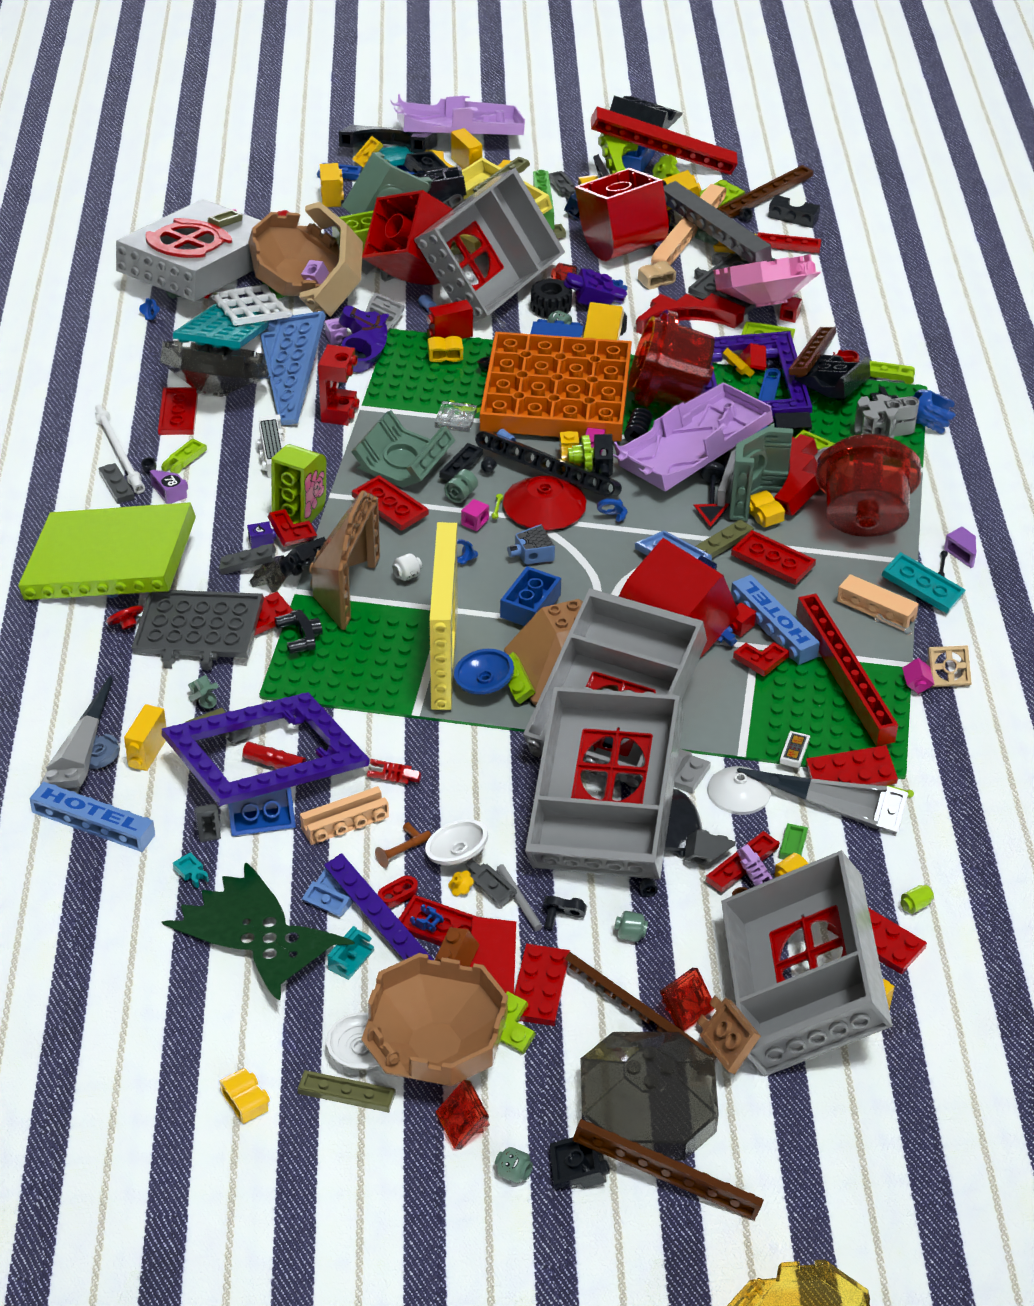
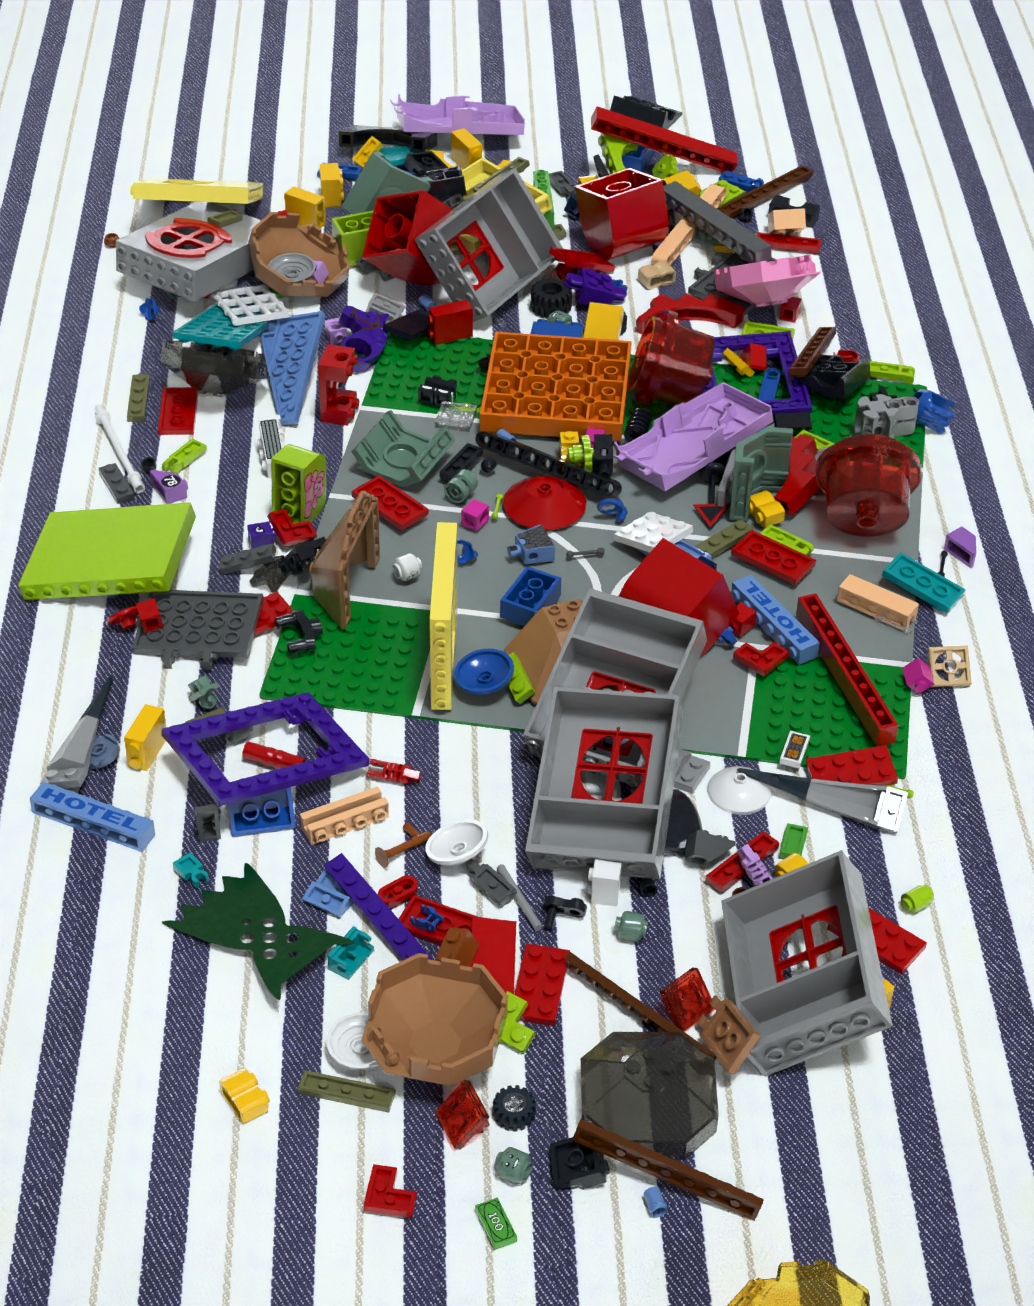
(110, 239): none -> dark orange plate
(138, 398): none -> olive plate
(149, 615): none -> red brick
(197, 190): none -> light yellow panel
(293, 266): none -> light grey hat
(307, 204): none -> yellow brick
(347, 271): tan panel -> none
(384, 1198): none -> red plate
(409, 326): none -> black tile
(437, 390): none -> black hips
(445, 349): yellow brick -> none
(461, 883): yellow plant -> none
(496, 1223): none -> bright green tile
(522, 1103): none -> black wheel
(581, 259): none -> red plate
(600, 551): none -> dark grey hinge
(605, 882): none -> white brick
(650, 529): none -> white plate
(656, 1205): none -> medium blue piece
(741, 181): none -> blue plate
(786, 221): none -> light nougat brick
(788, 539): none -> lime plate

